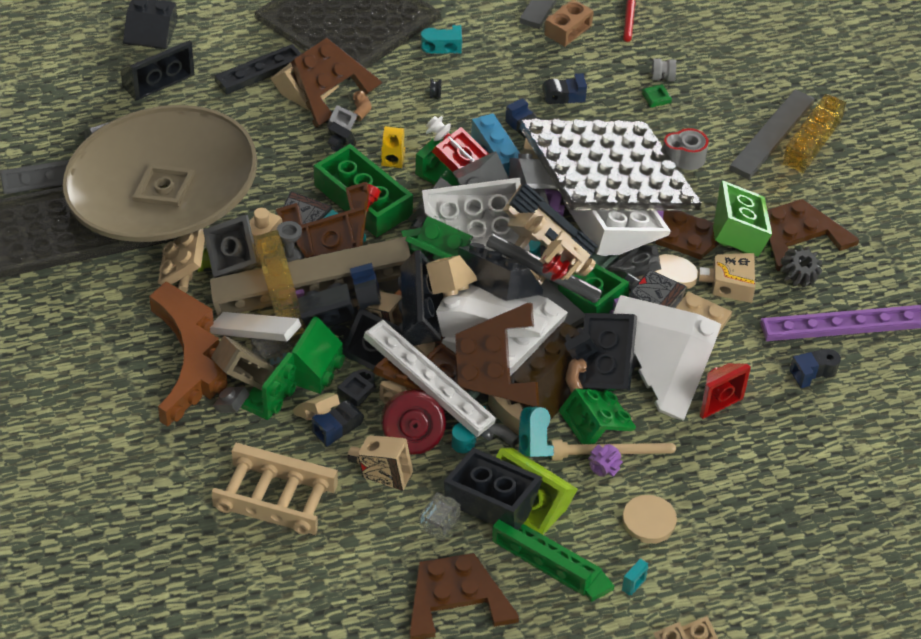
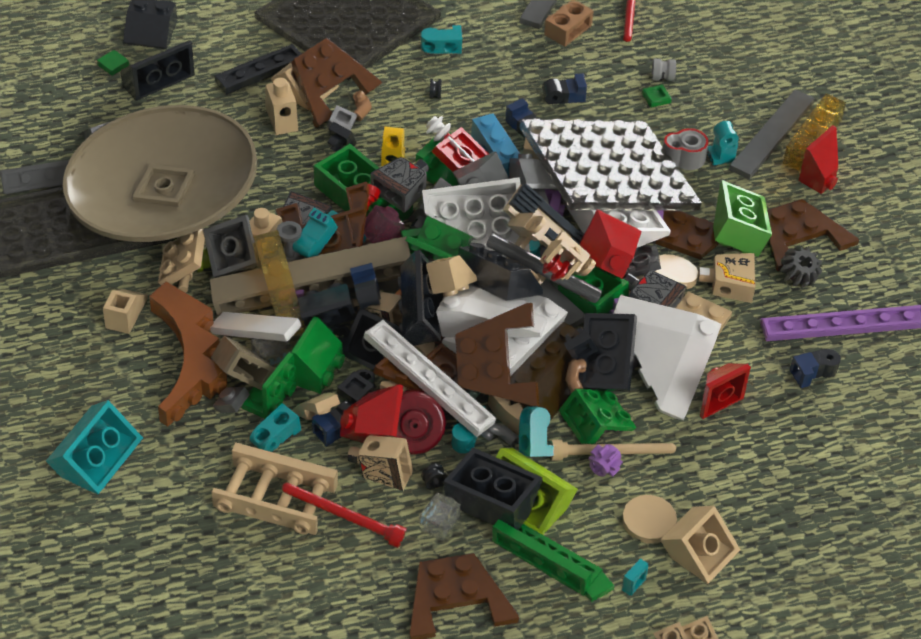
(95, 447): none -> teal slope
(113, 62): none -> green tile
(123, 309): none -> tan slope
(276, 429): none -> teal leg
(279, 96): none -> tan torso
(315, 234): none -> teal leg
(373, 415): none -> red slope
(383, 224): none -> clear pink slope
(391, 533): none -> red piece
(401, 182): none -> dark grey torso
(434, 476): none -> black bush
(610, 243): none -> red slope
(701, 542): none -> tan slope
(724, 145): none -> teal leg
(821, 162): none -> red slope

